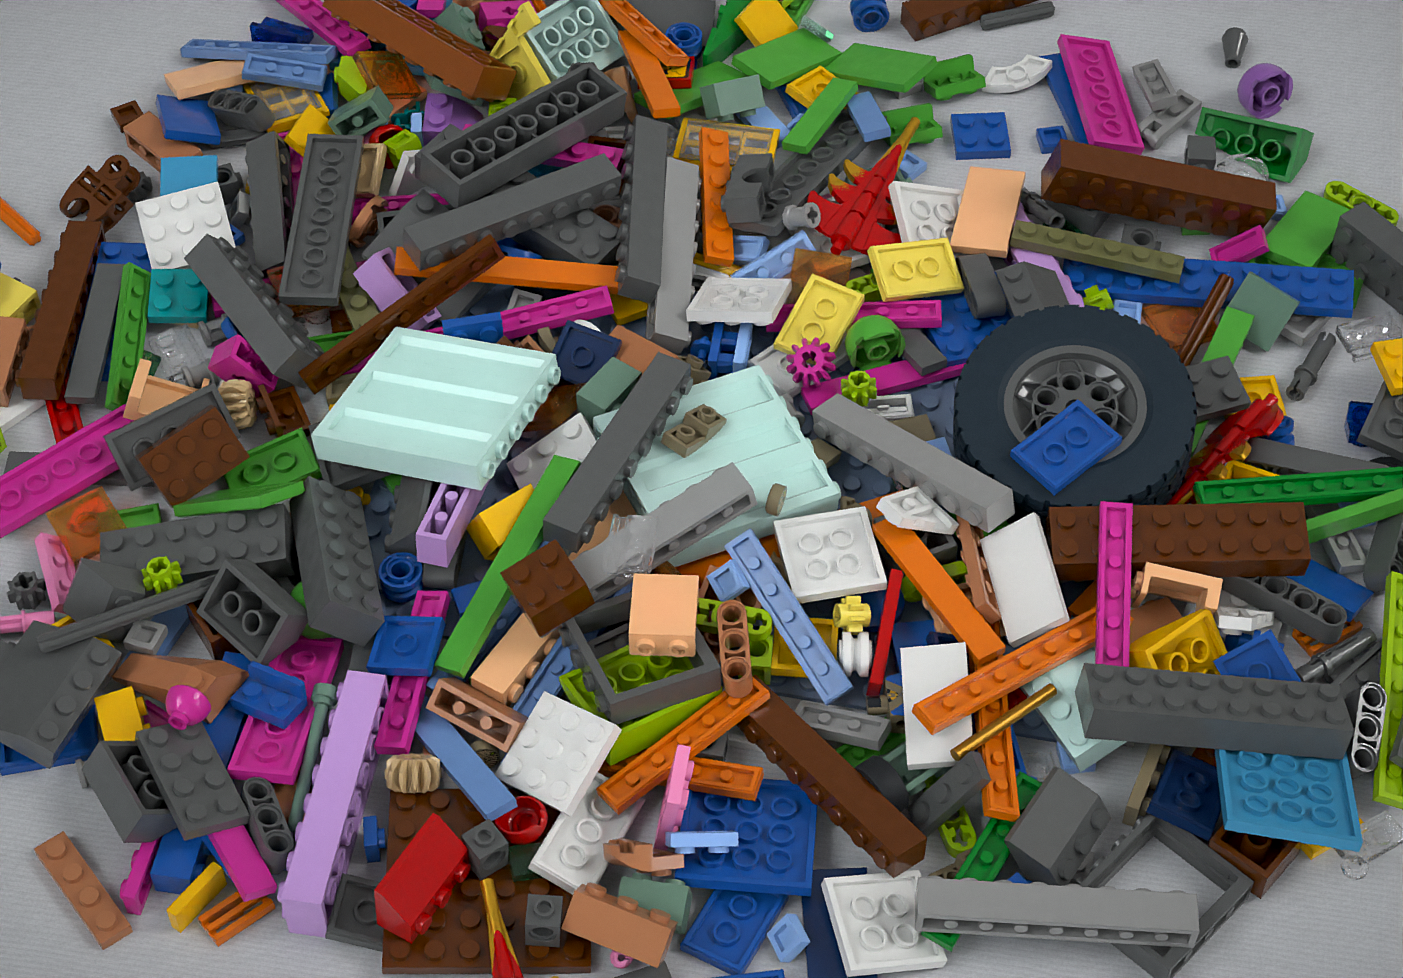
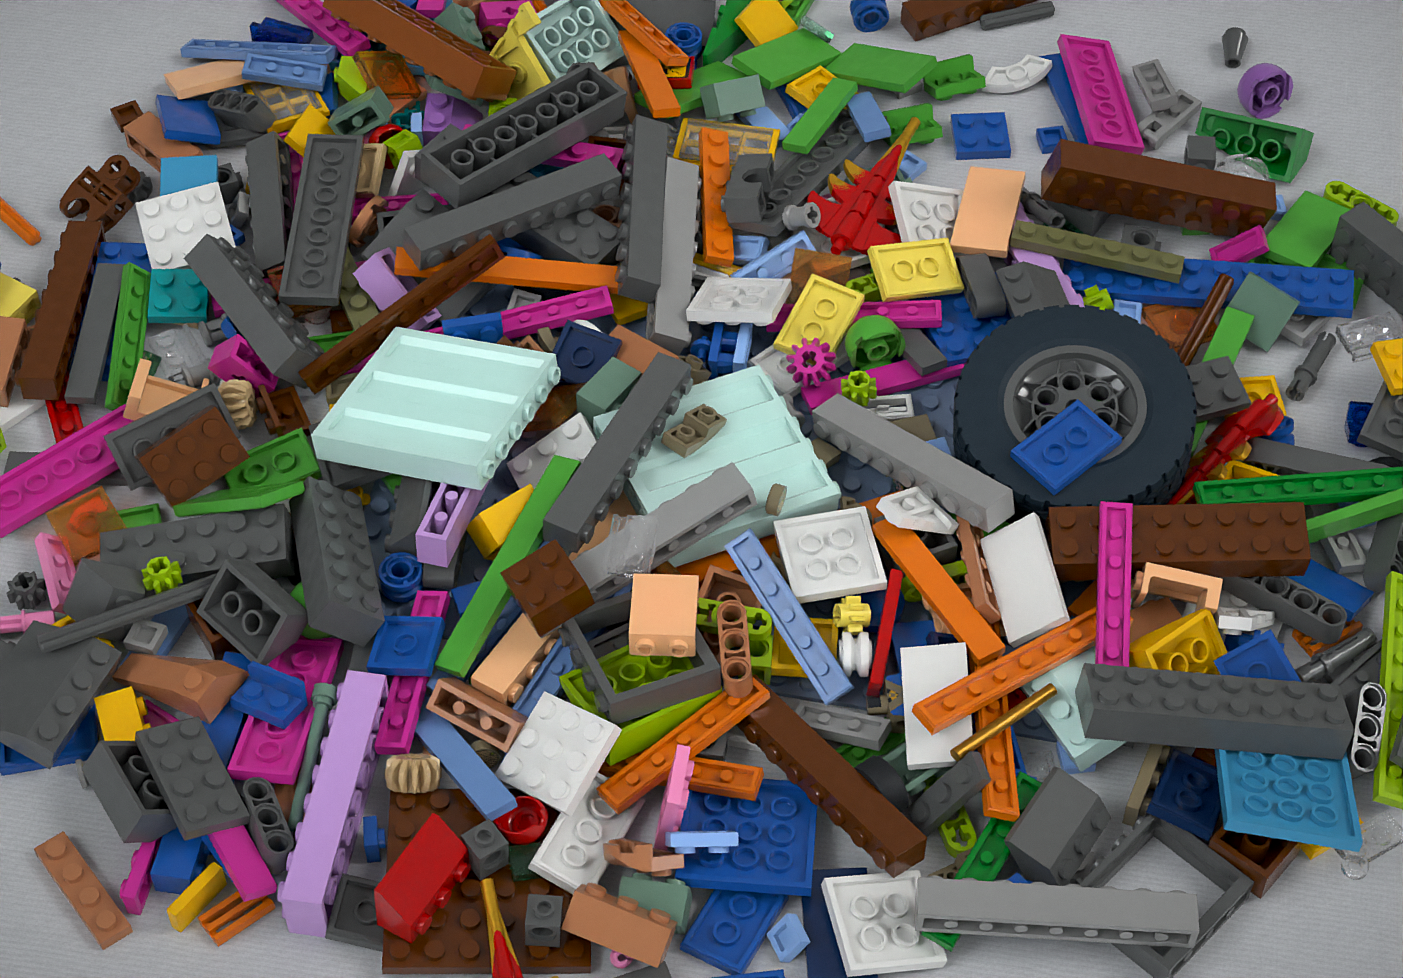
(186, 706): dark pink brick -> none
(728, 581): light blue tile -> none

